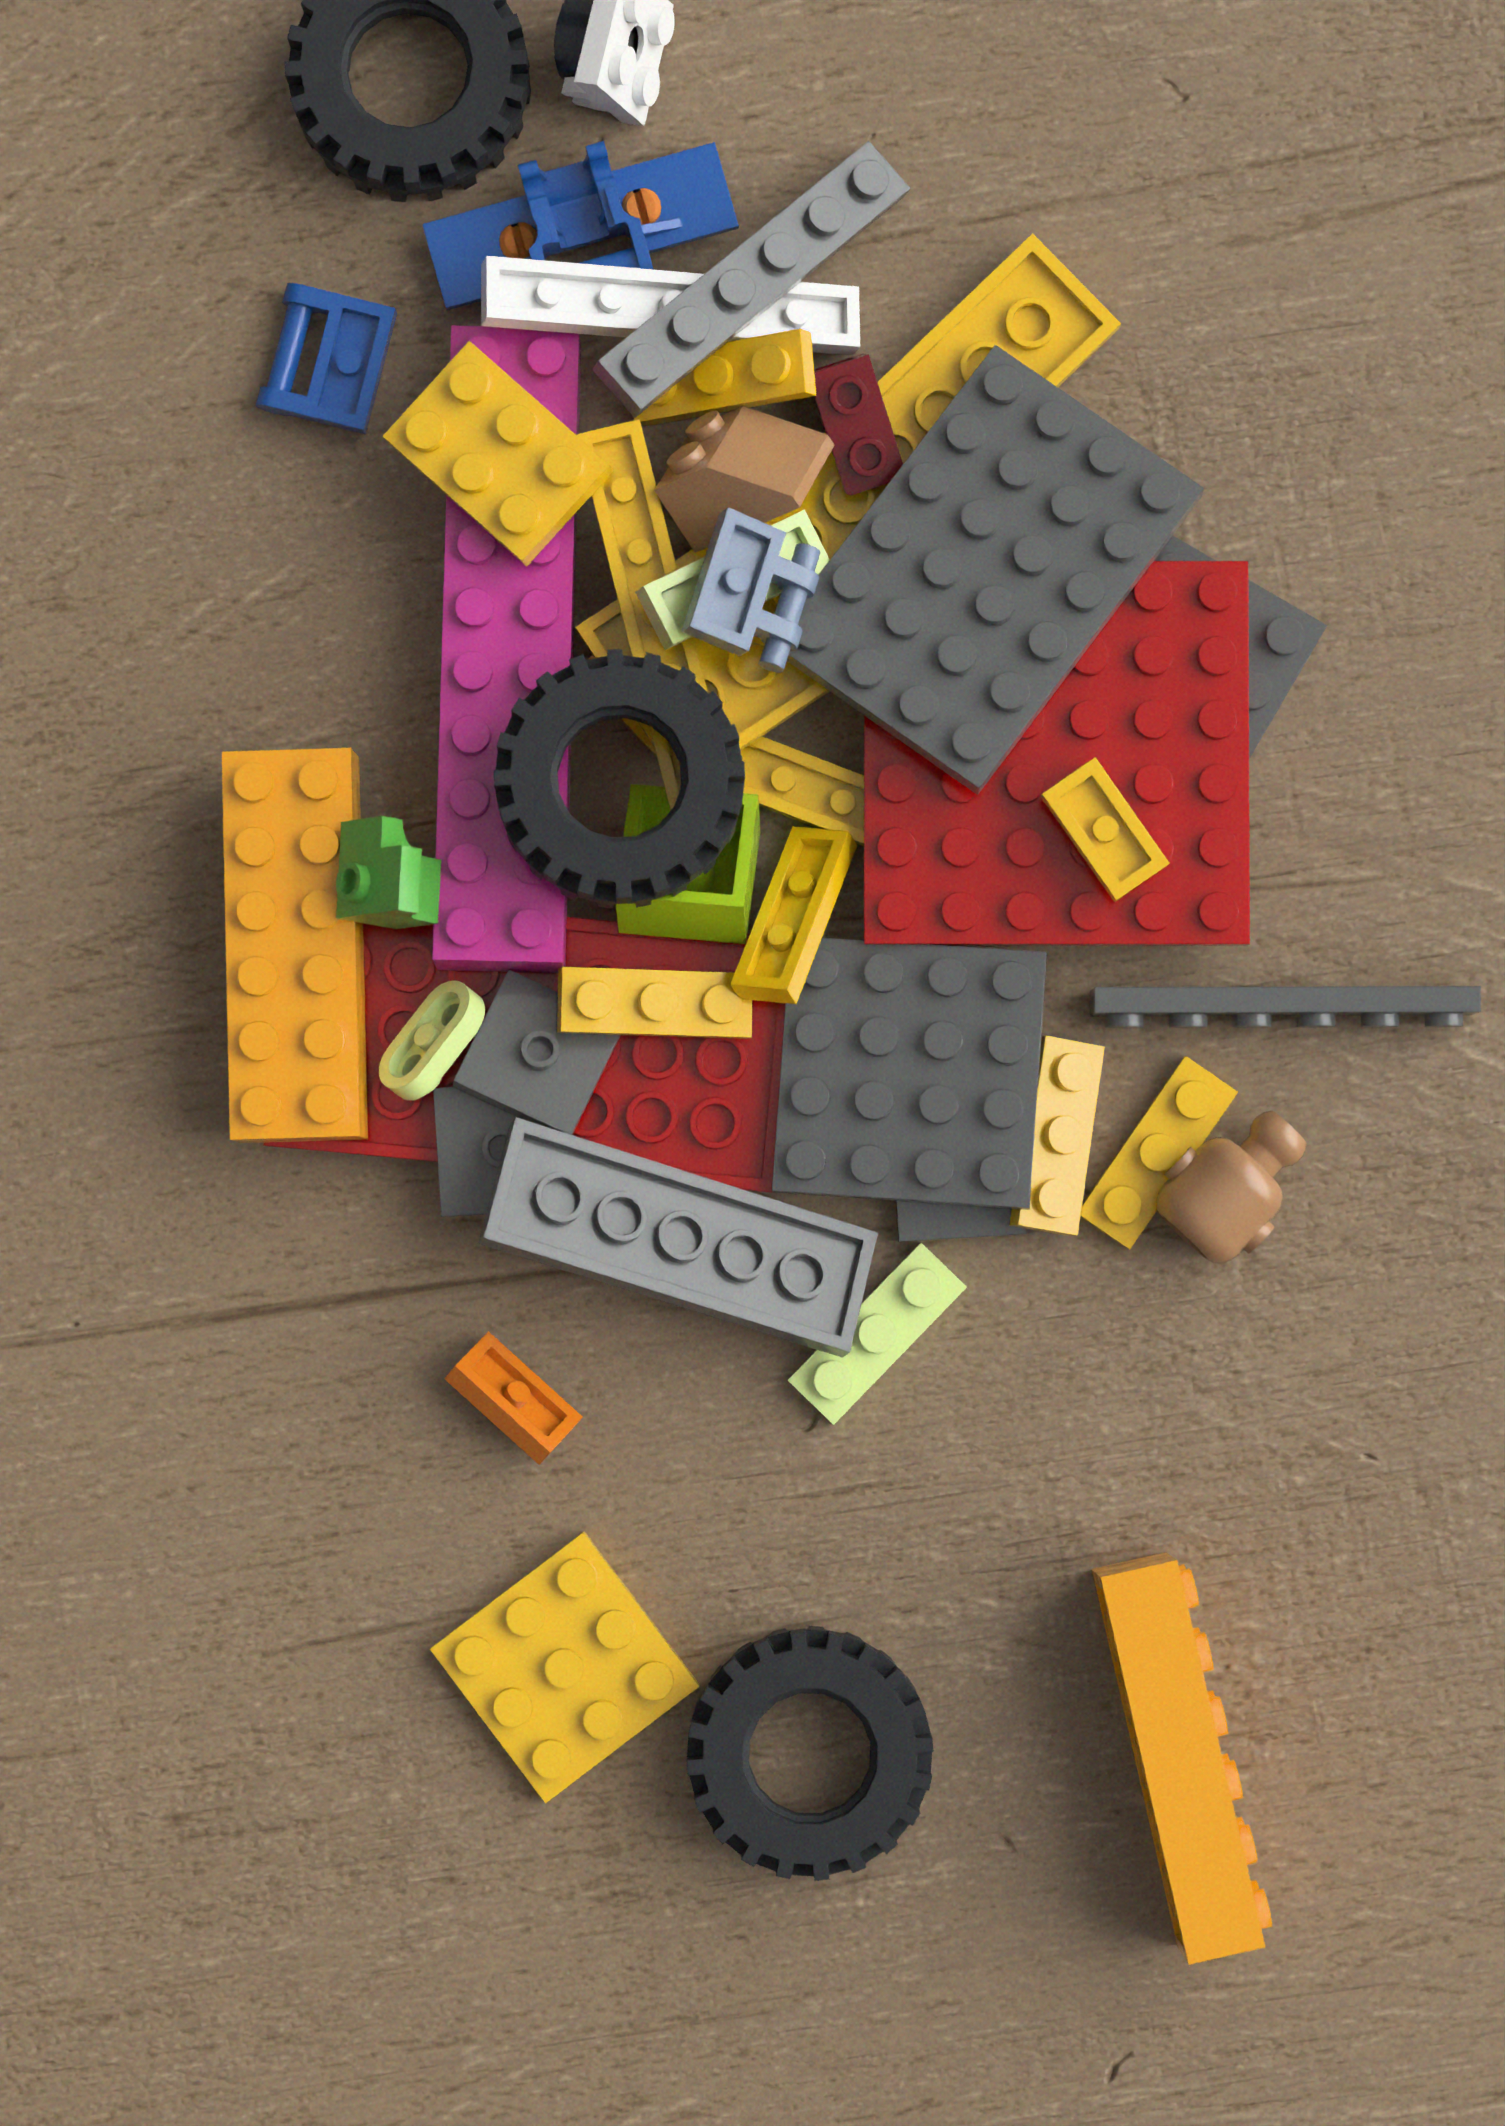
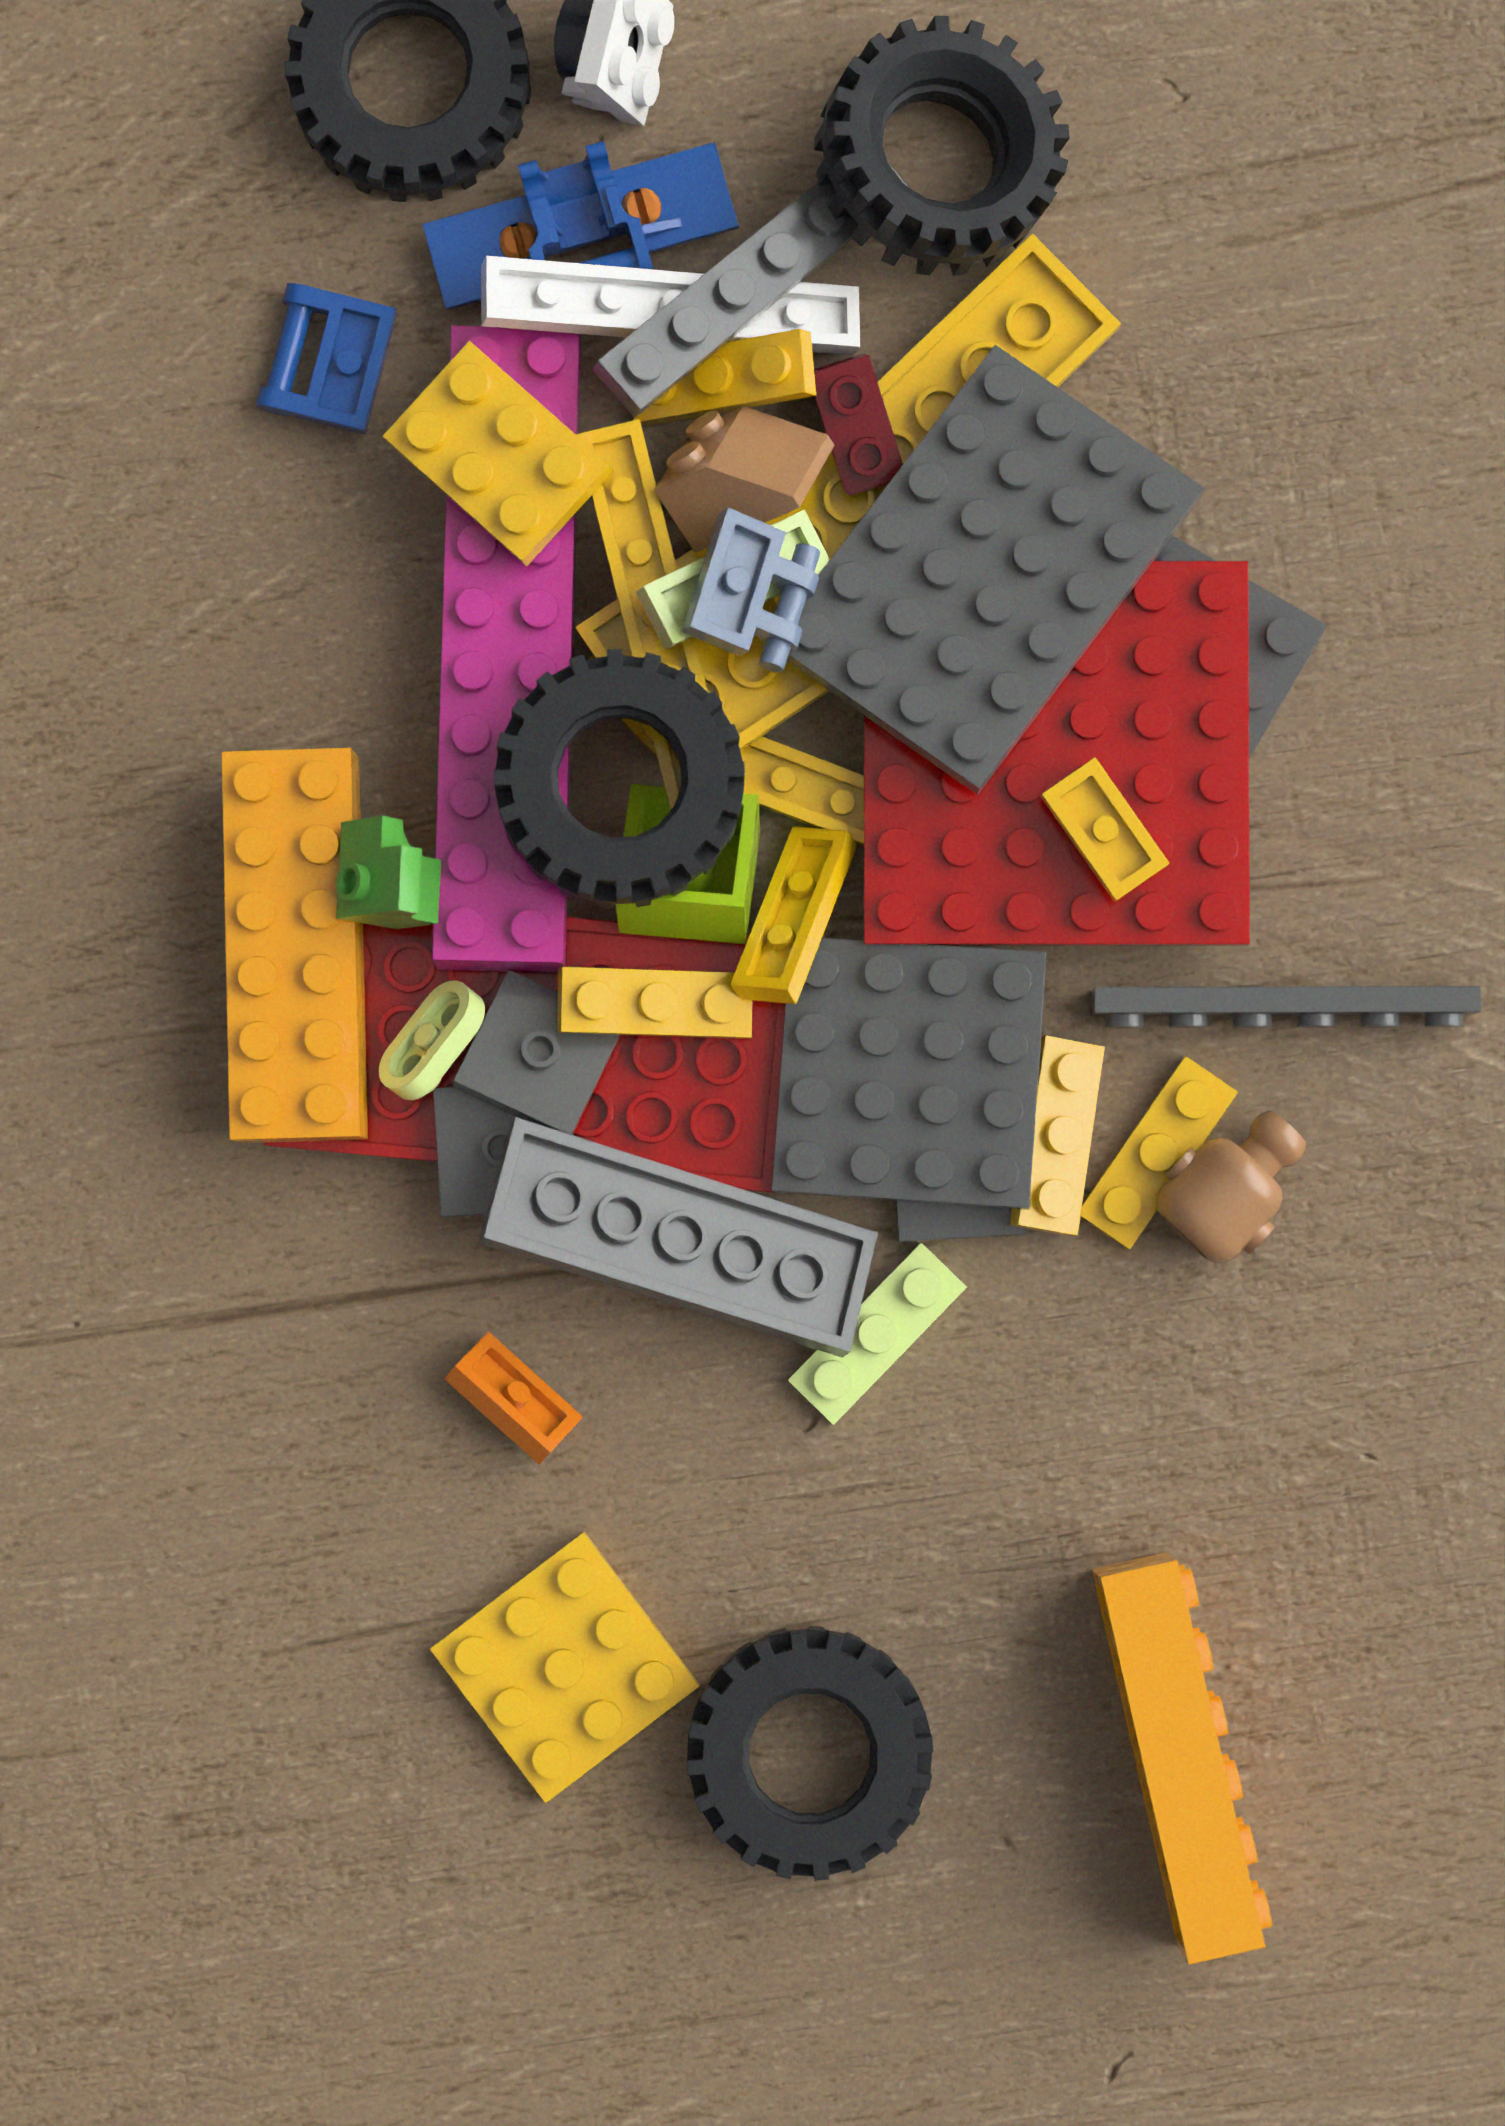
(977, 82): none -> black tyre

